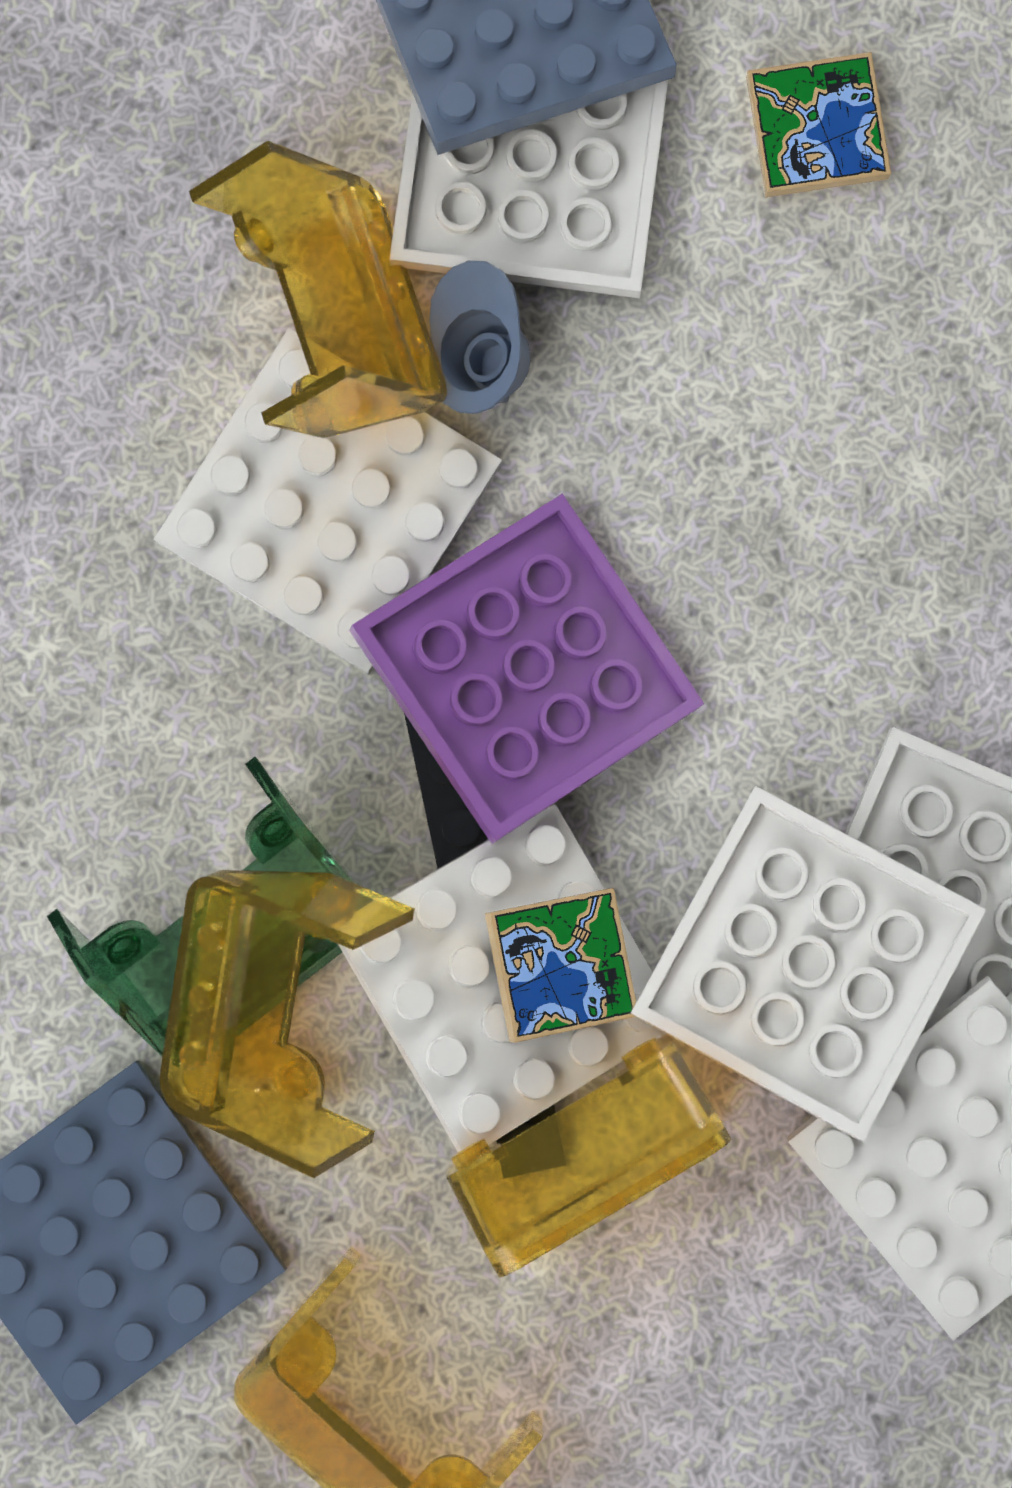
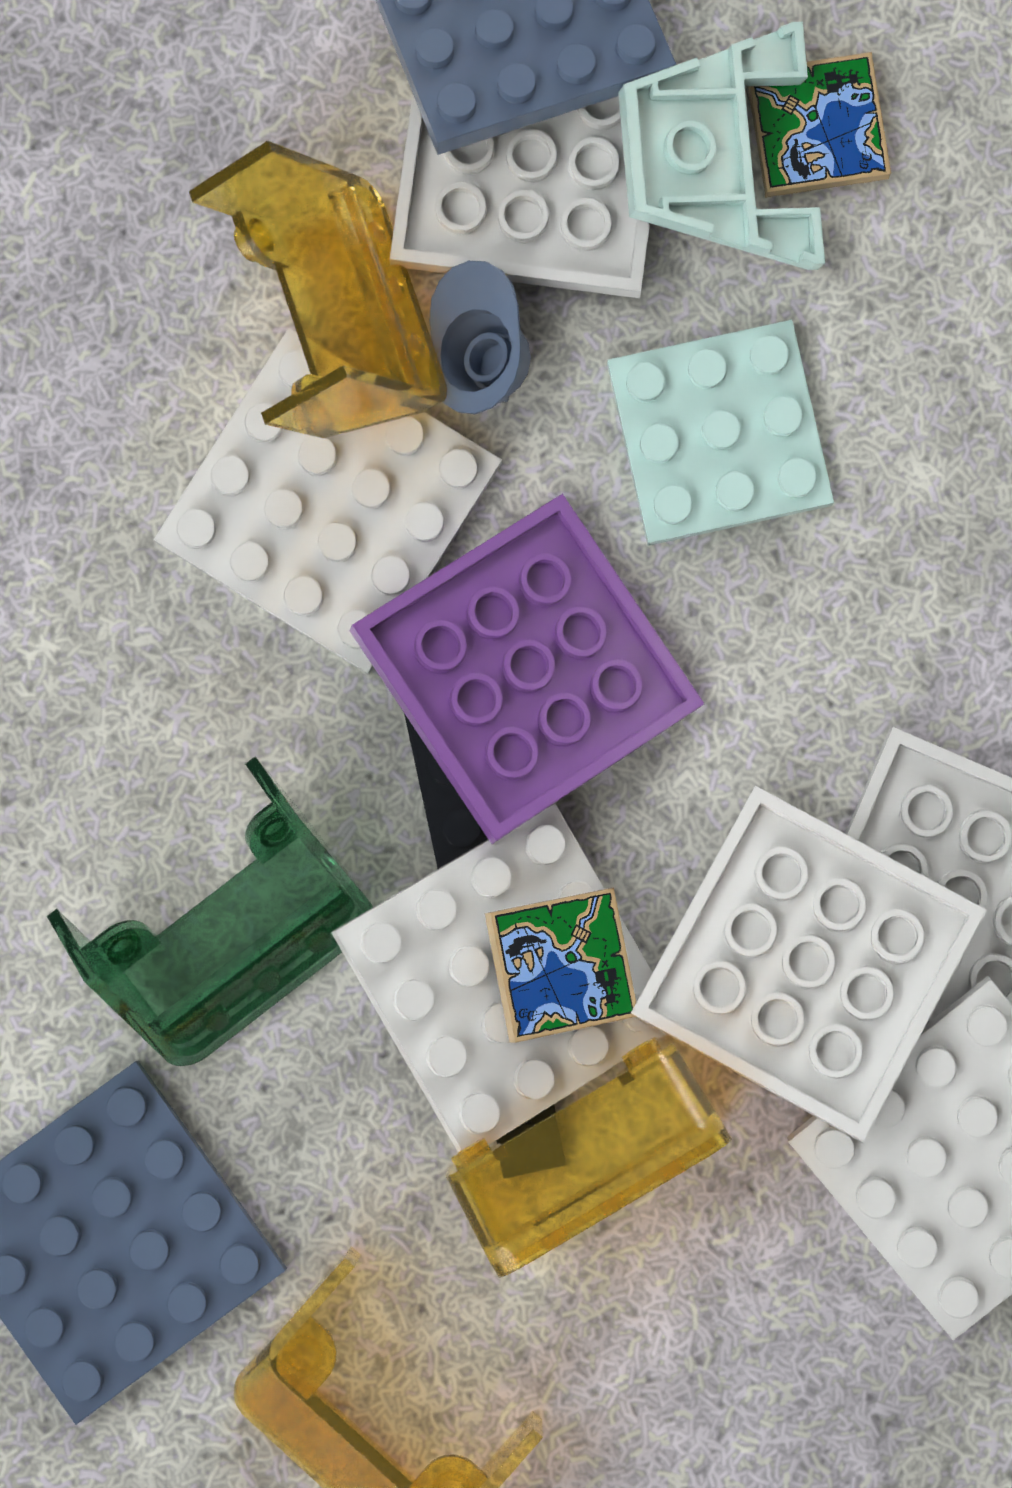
(235, 1004): clear yellow windscreen -> none
(693, 152): none -> light aqua wing
(720, 432): none -> light aqua plate

